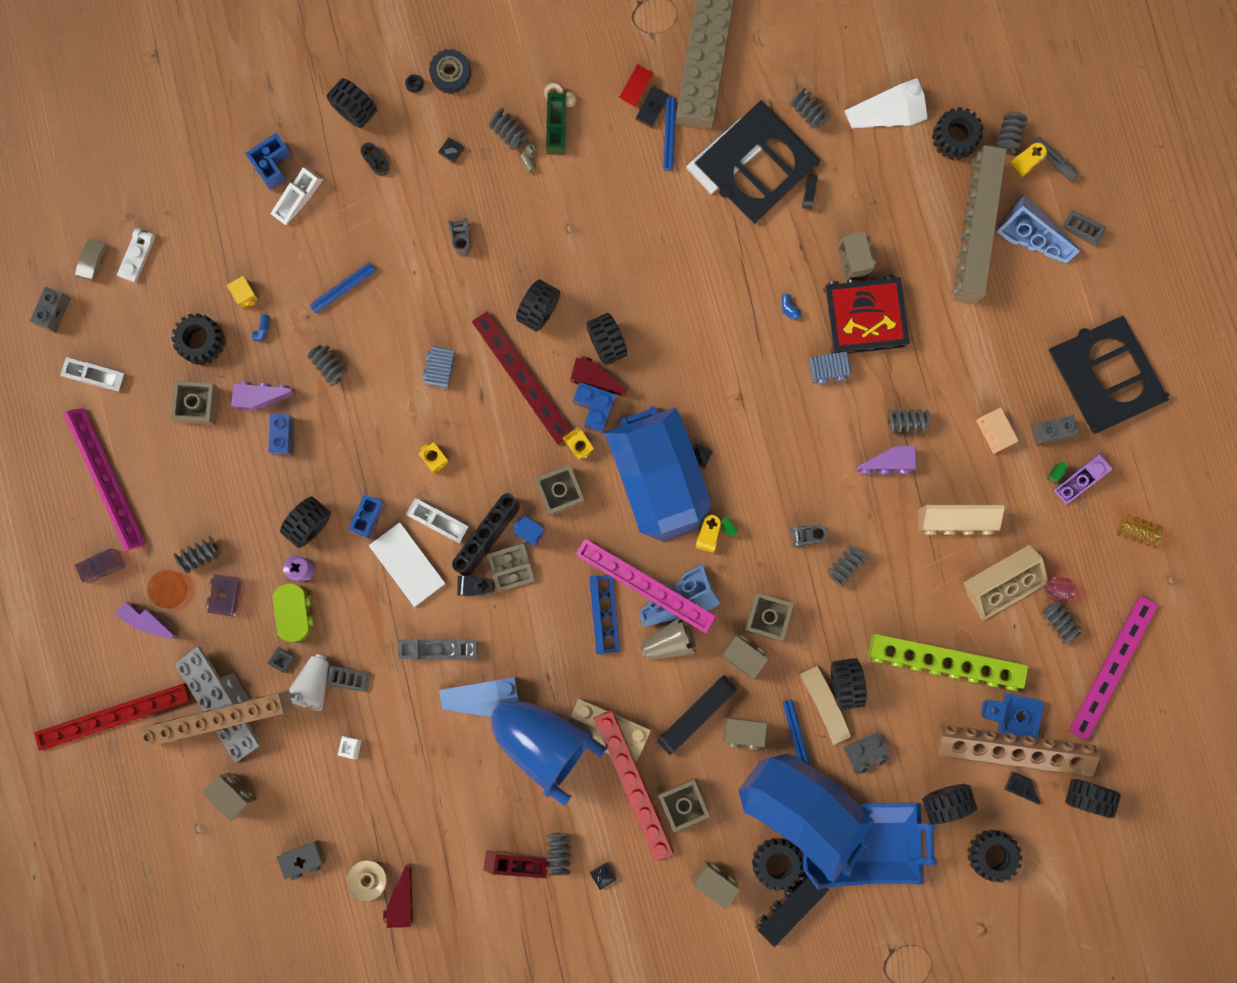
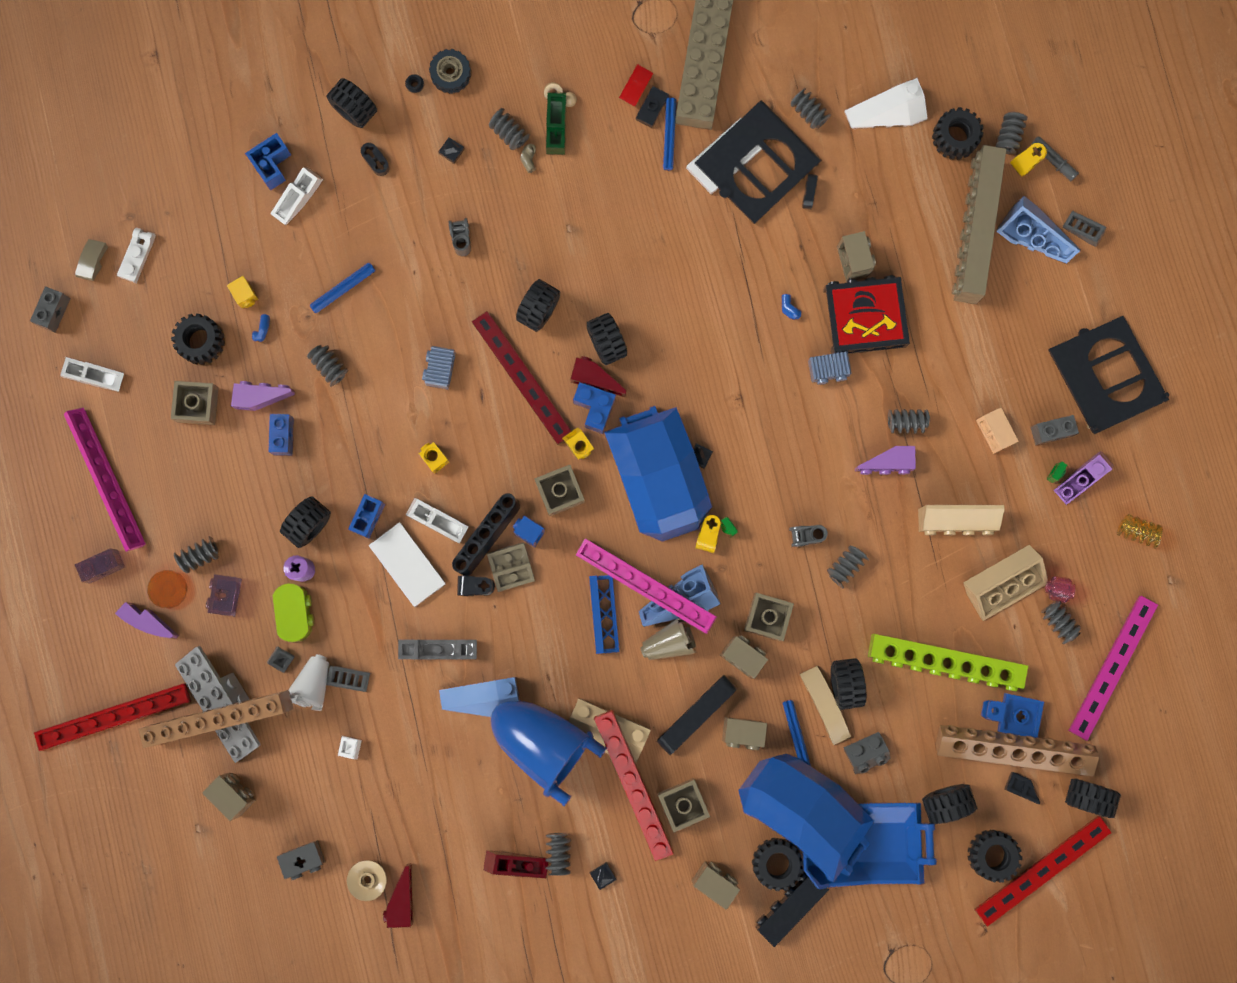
(1042, 871): none -> red tile

